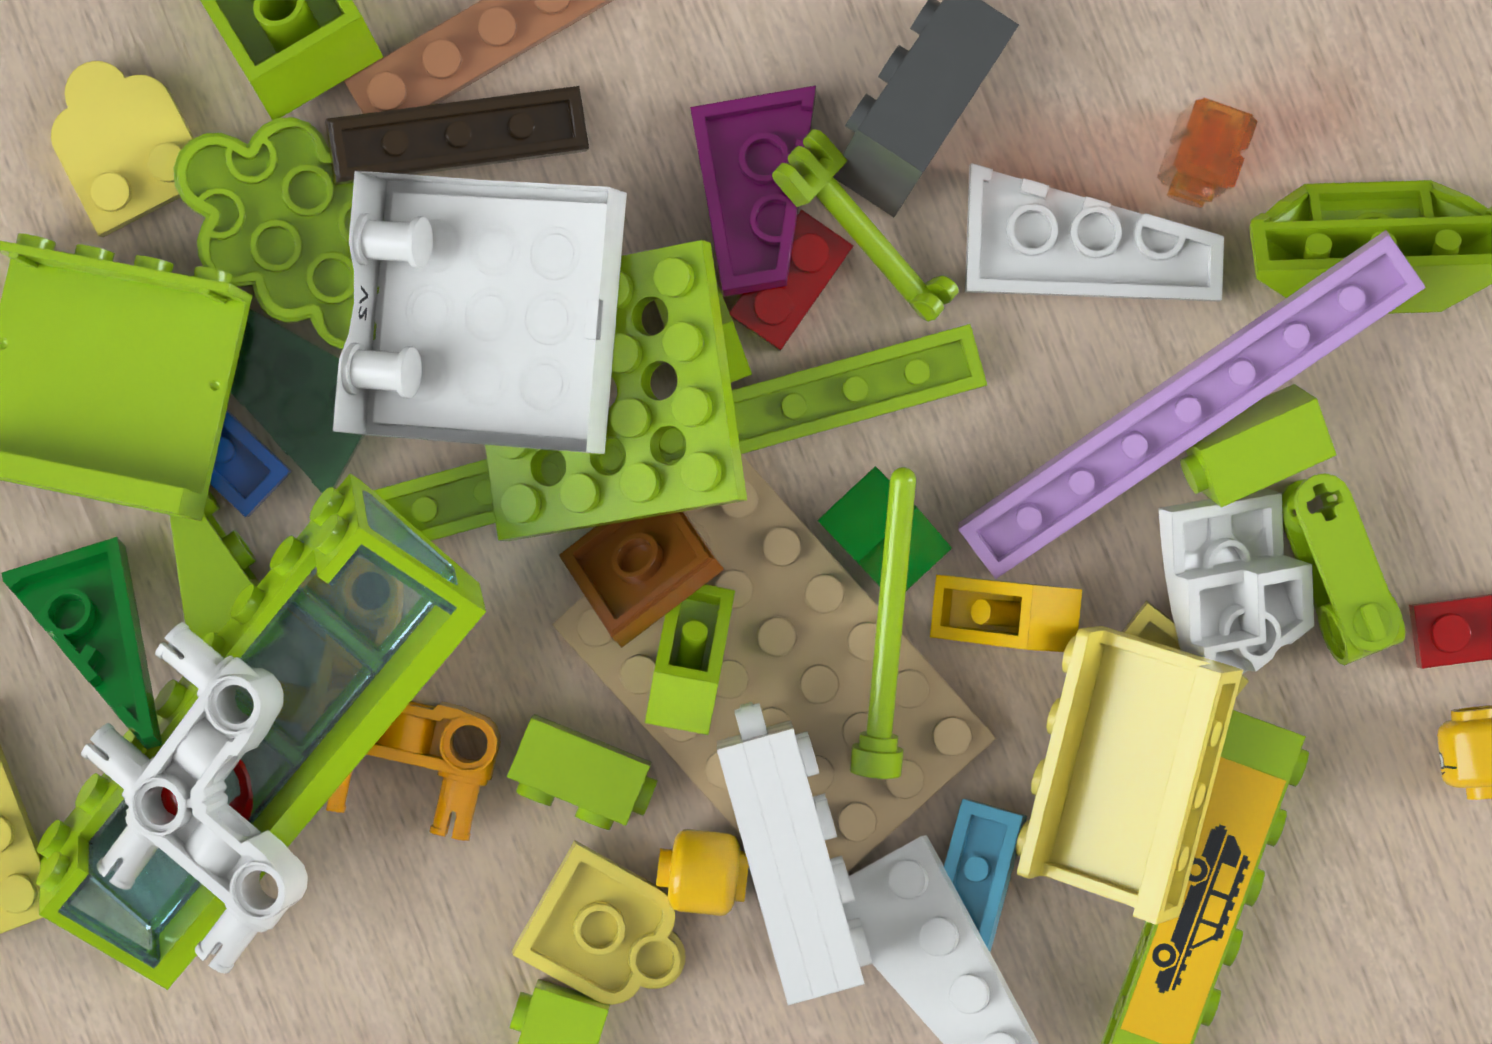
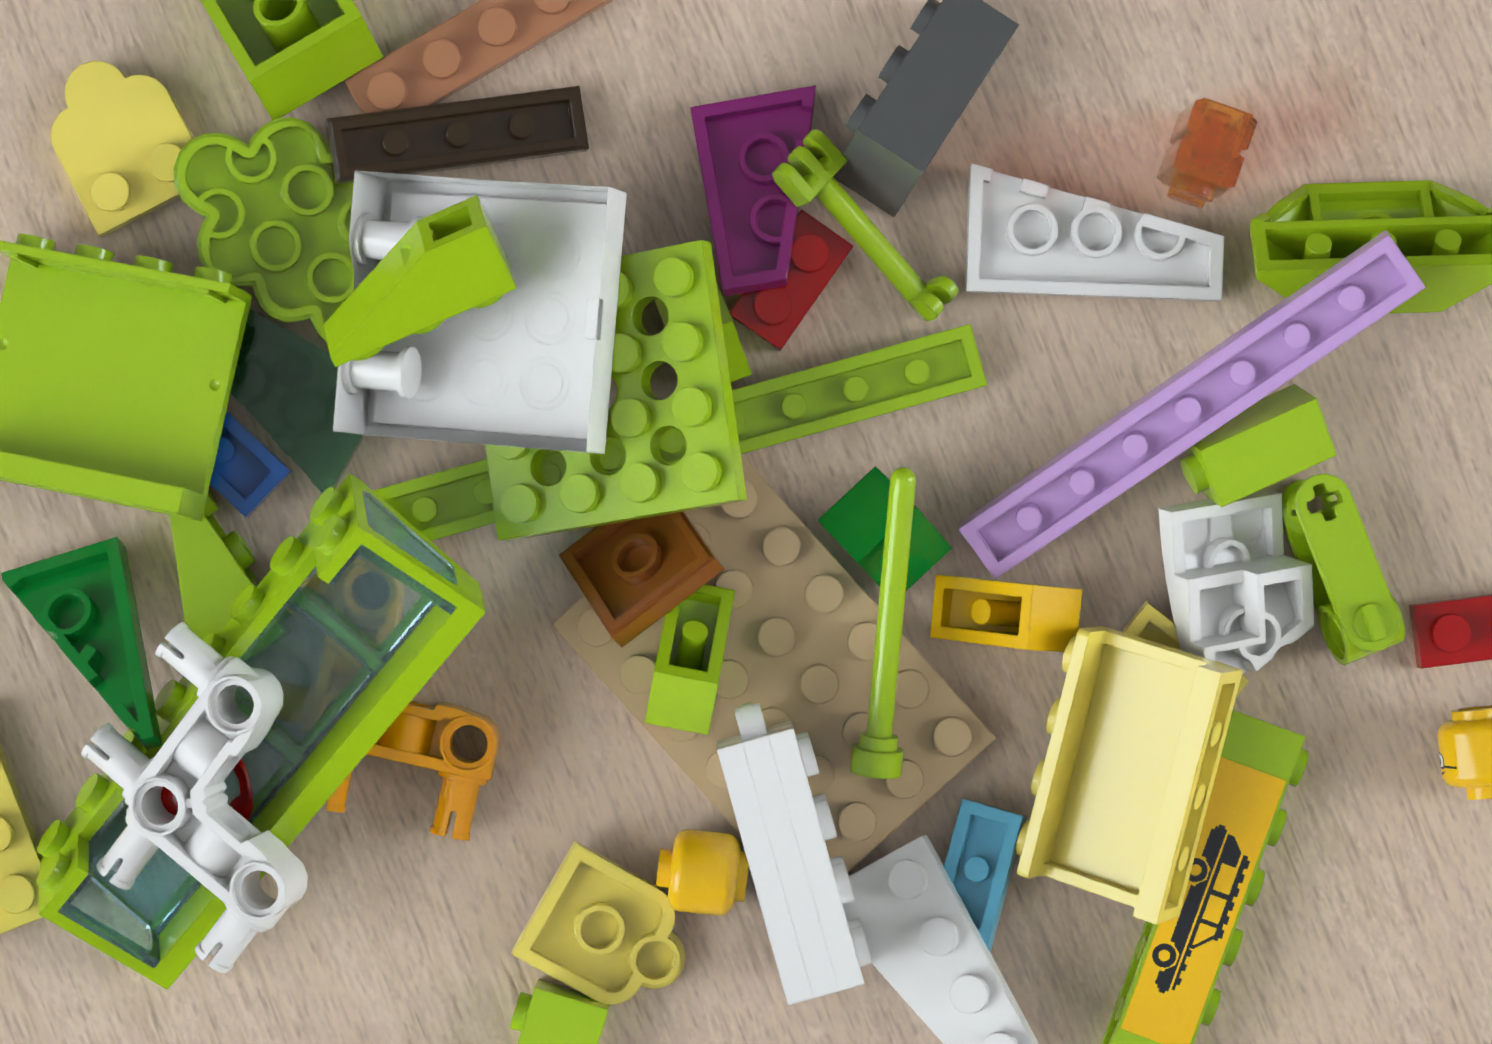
(428, 276): none -> lime slope
(581, 771): lime brick -> none

